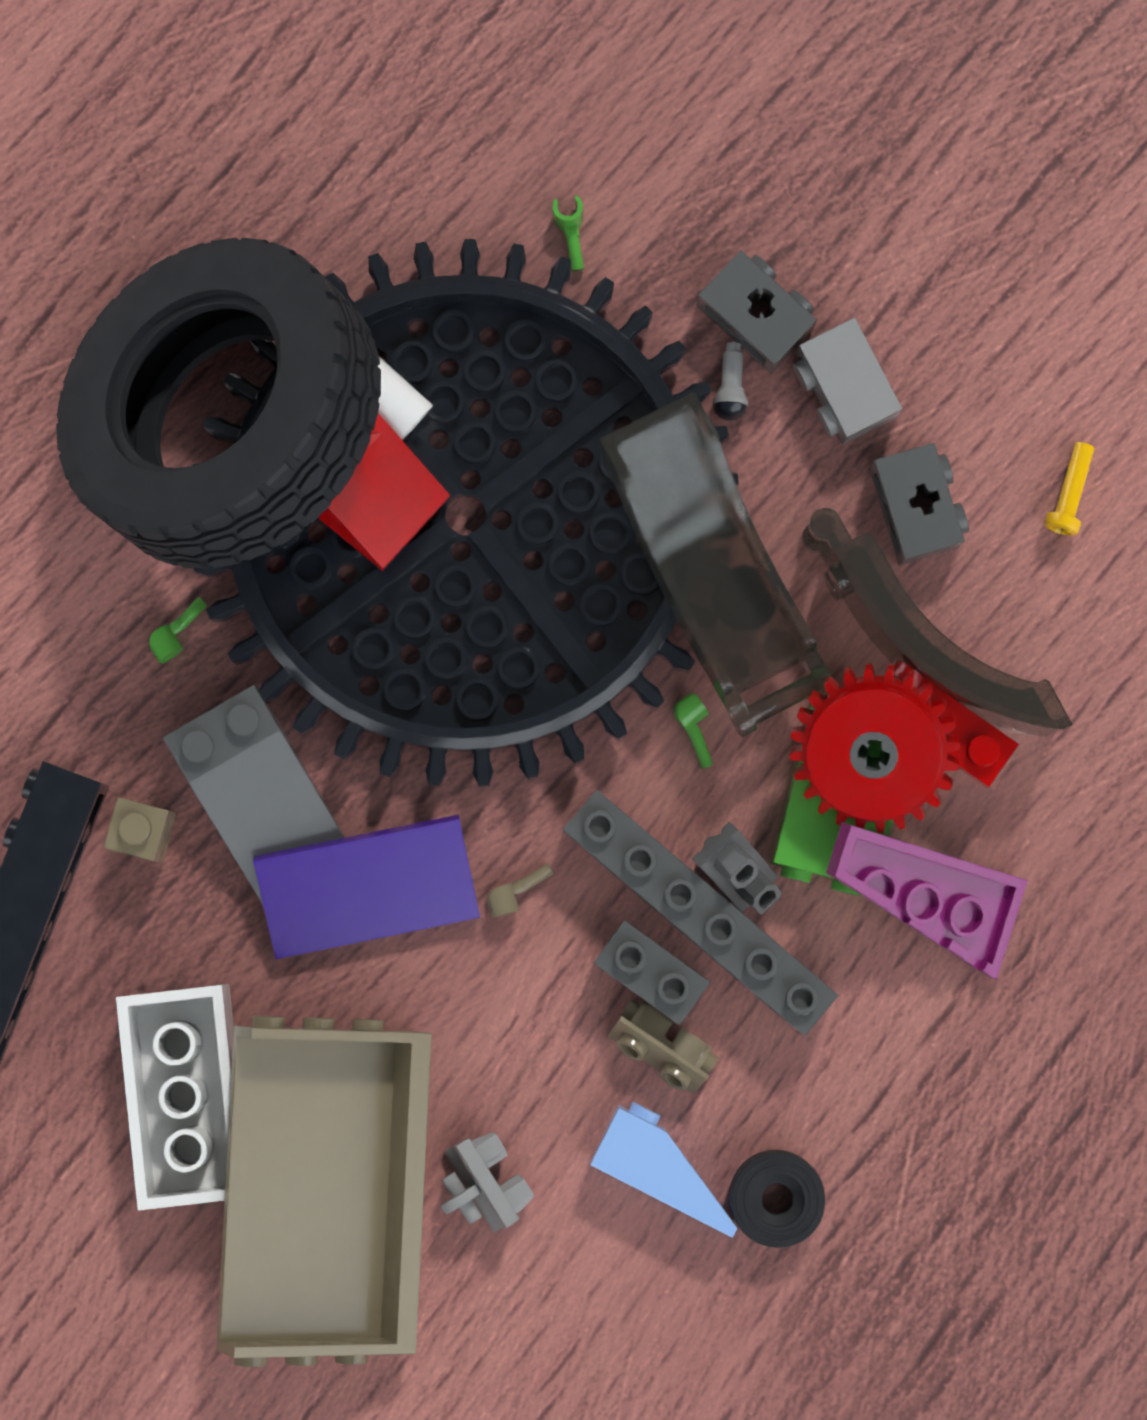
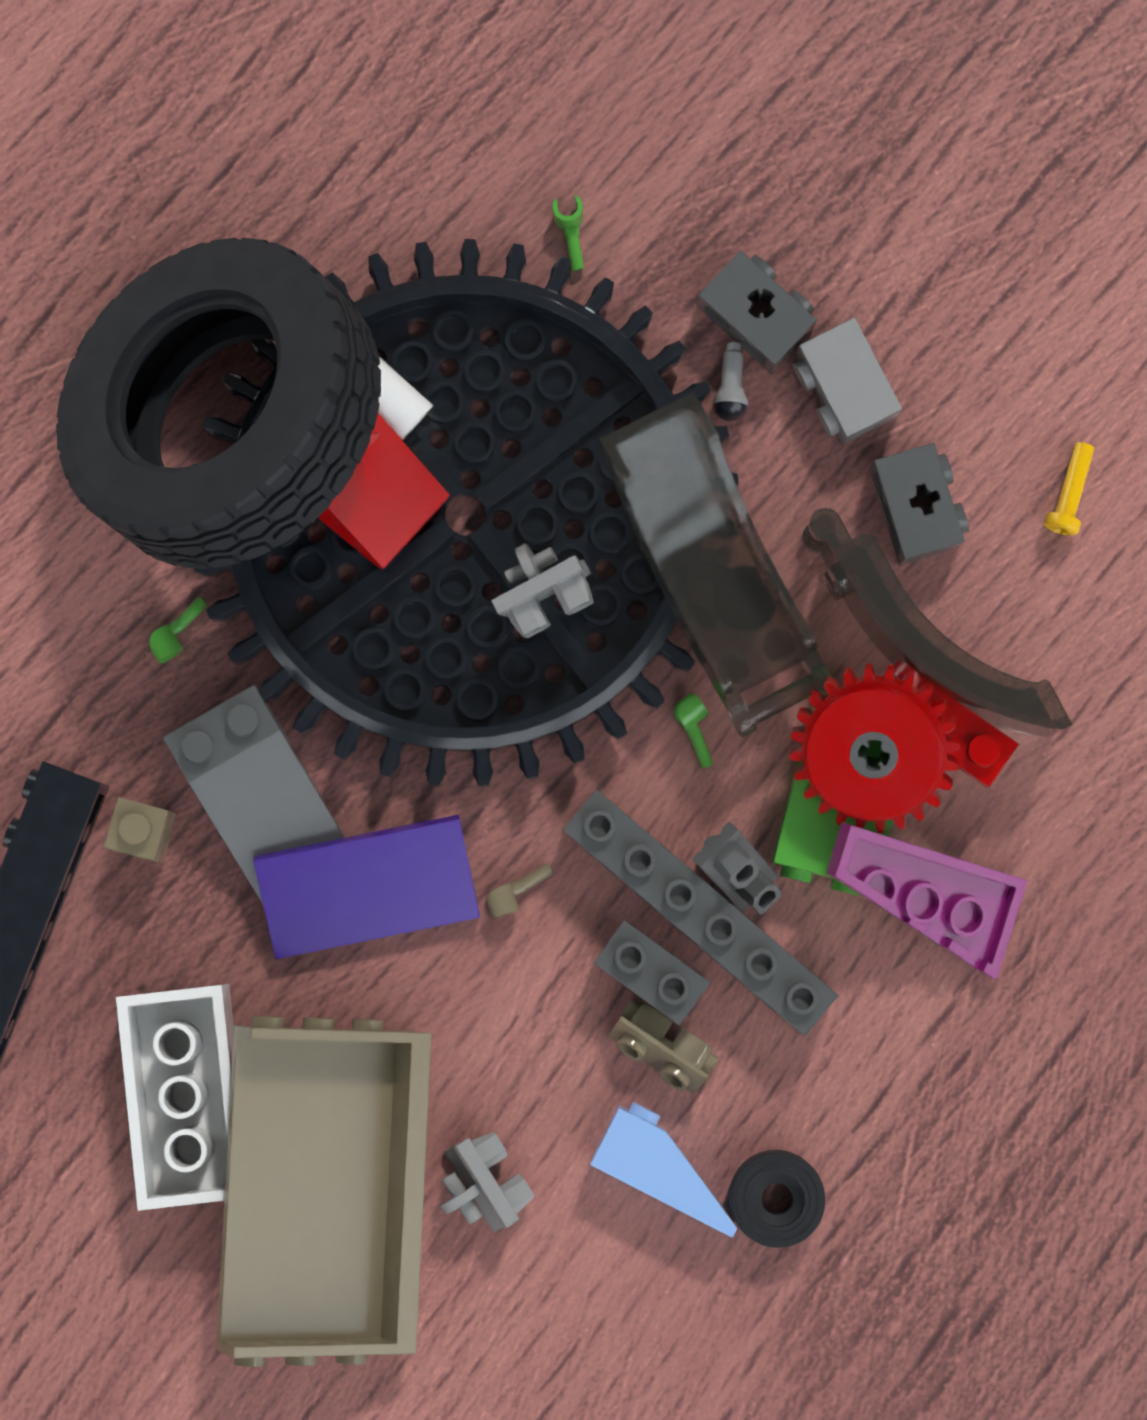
(564, 580): none -> light grey hips

